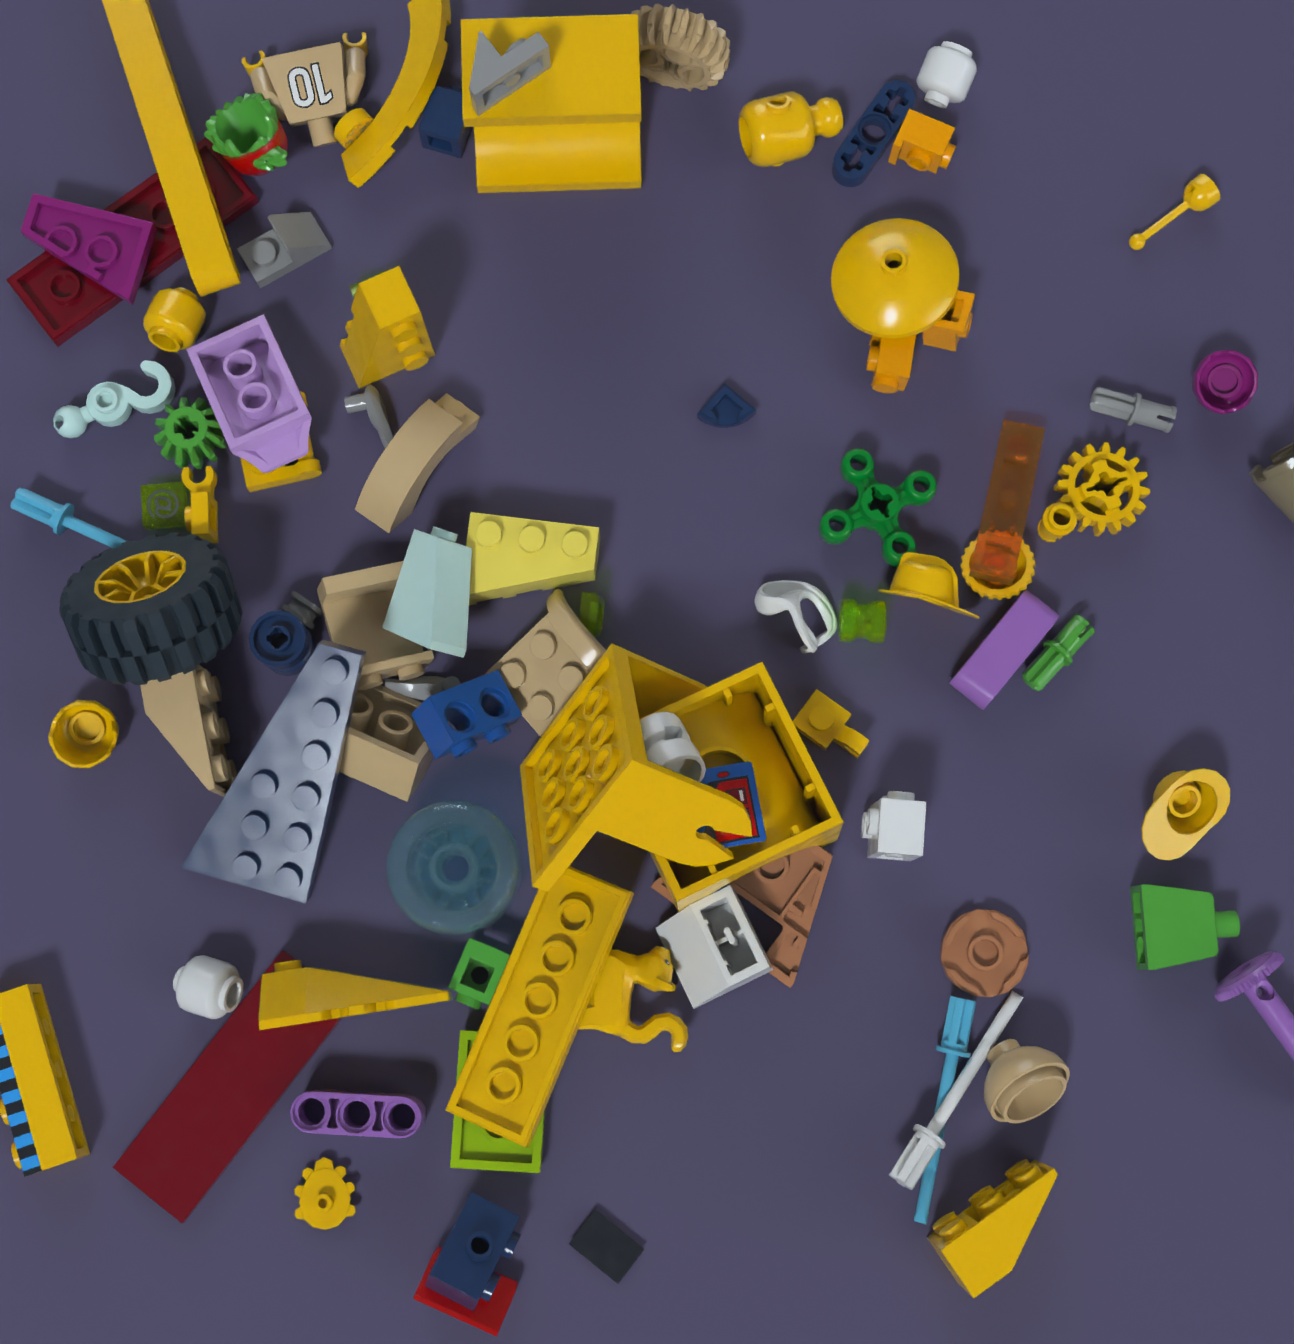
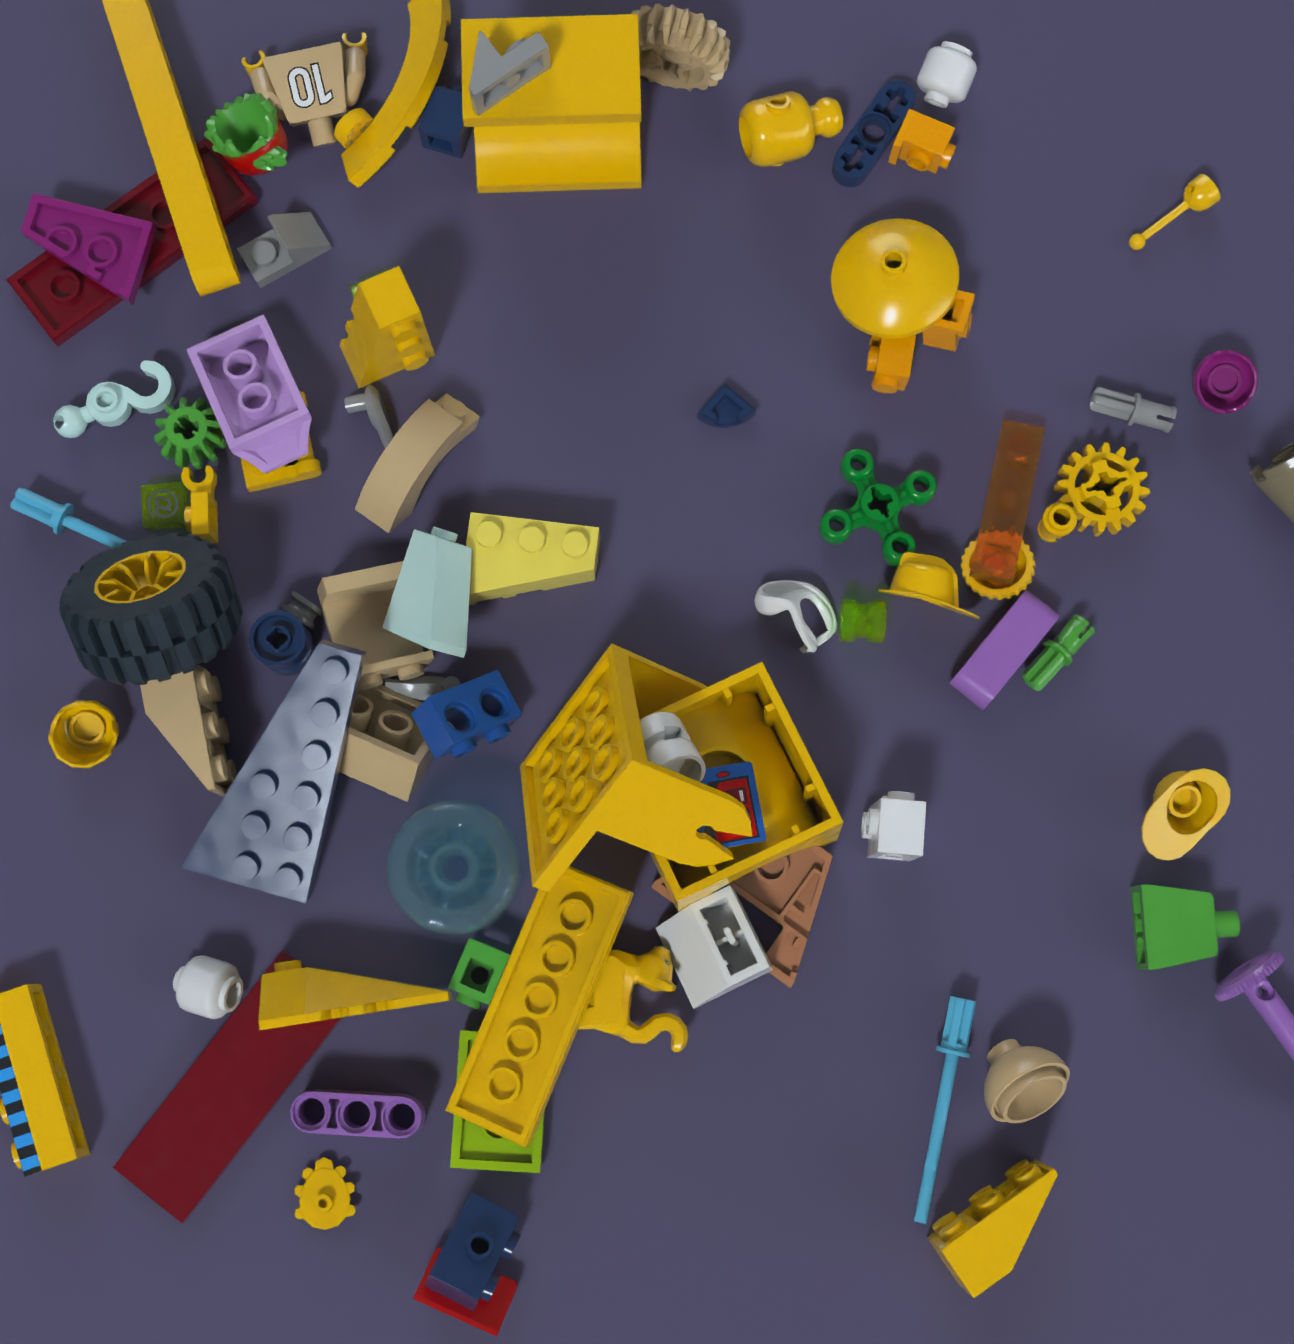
(174, 319): yellow head -> none
(549, 663): tan piece -> none
(592, 612): clear neon green tile -> none
(606, 1246): black piece -> none
(825, 722): yellow plate -> none
(926, 1140): white piece -> none
(984, 953): nougat tile -> none

